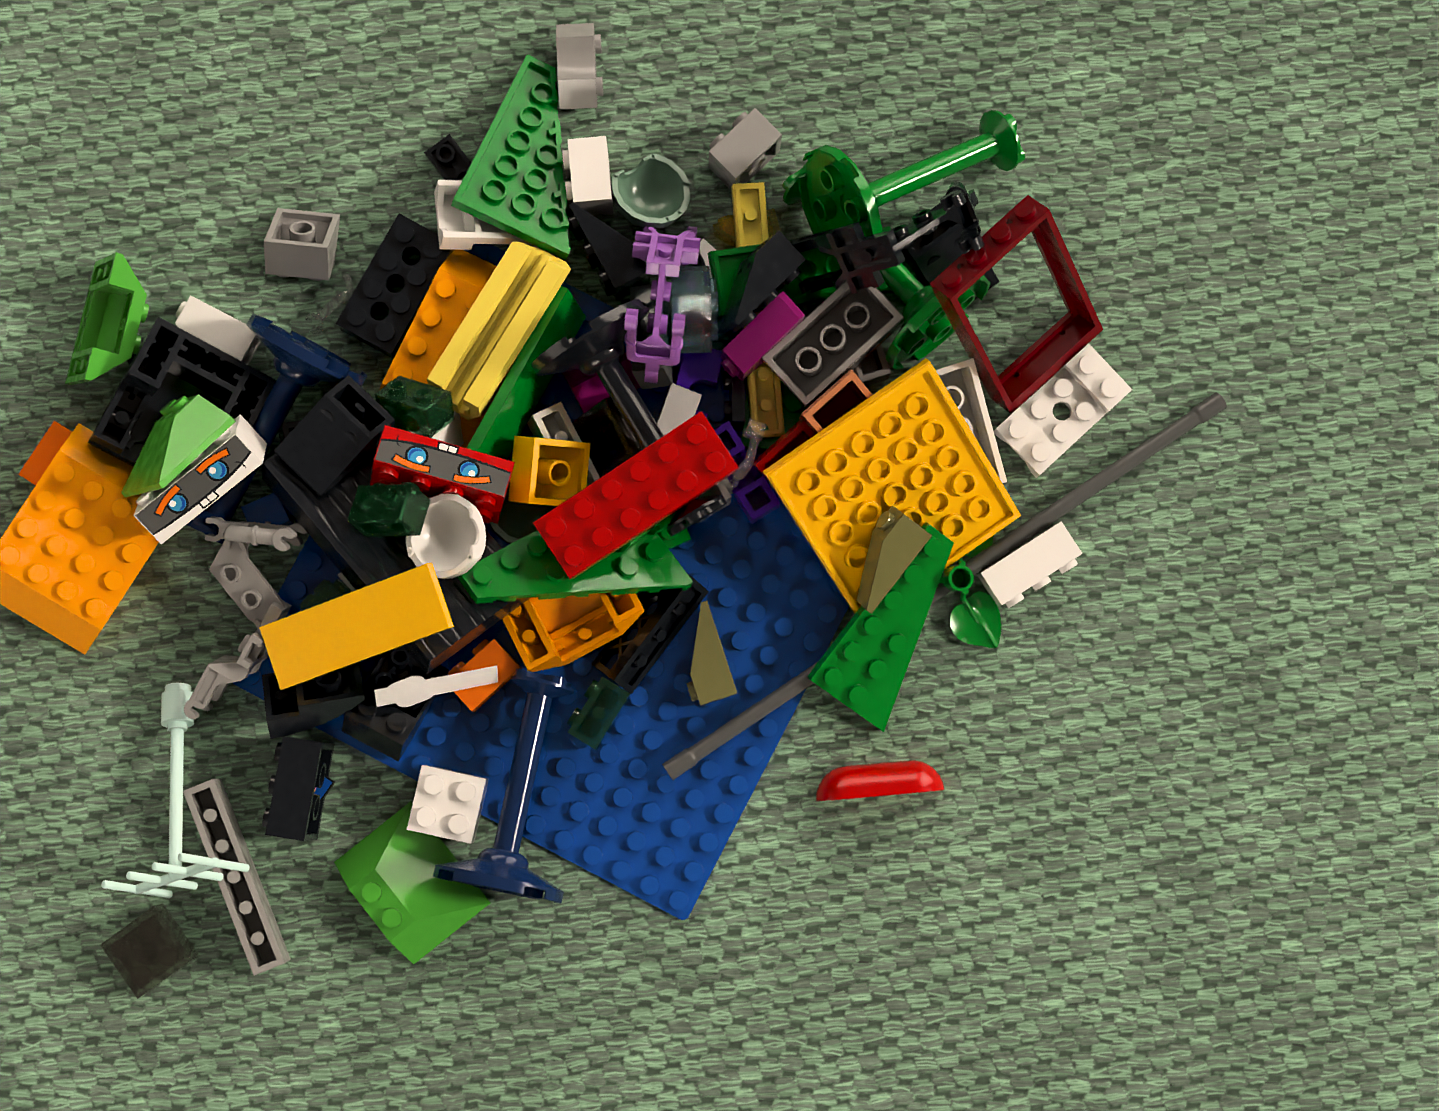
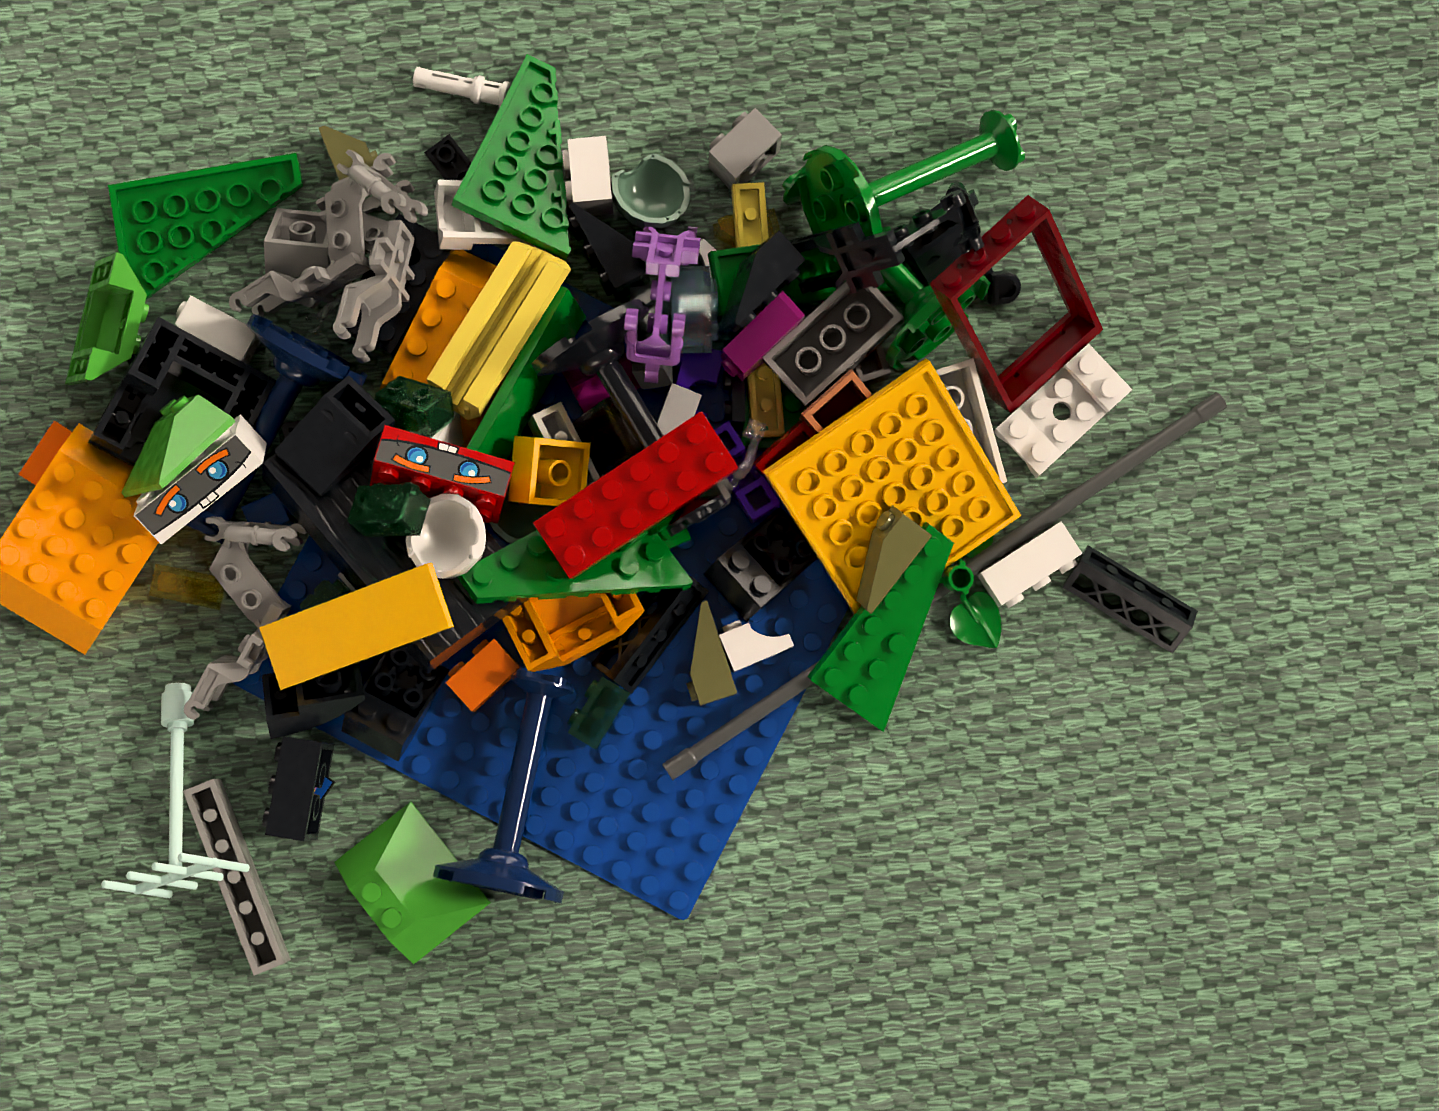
(150, 950): clear smoke brick -> none
(184, 216): none -> green wing
(186, 587): none -> clear yellow slope
(337, 145): none -> olive slope
(344, 244): none -> light grey piece
(389, 257): none -> light grey piece
(417, 689): white sticker -> none
(447, 804): white brick -> none
(476, 89): none -> white pin
(577, 66): light grey brick -> none
(747, 647): none -> white arch
(761, 564): none -> black slope
(878, 780): red brick -> none
(1003, 287): none -> black tile
(1114, 578): none -> black fence

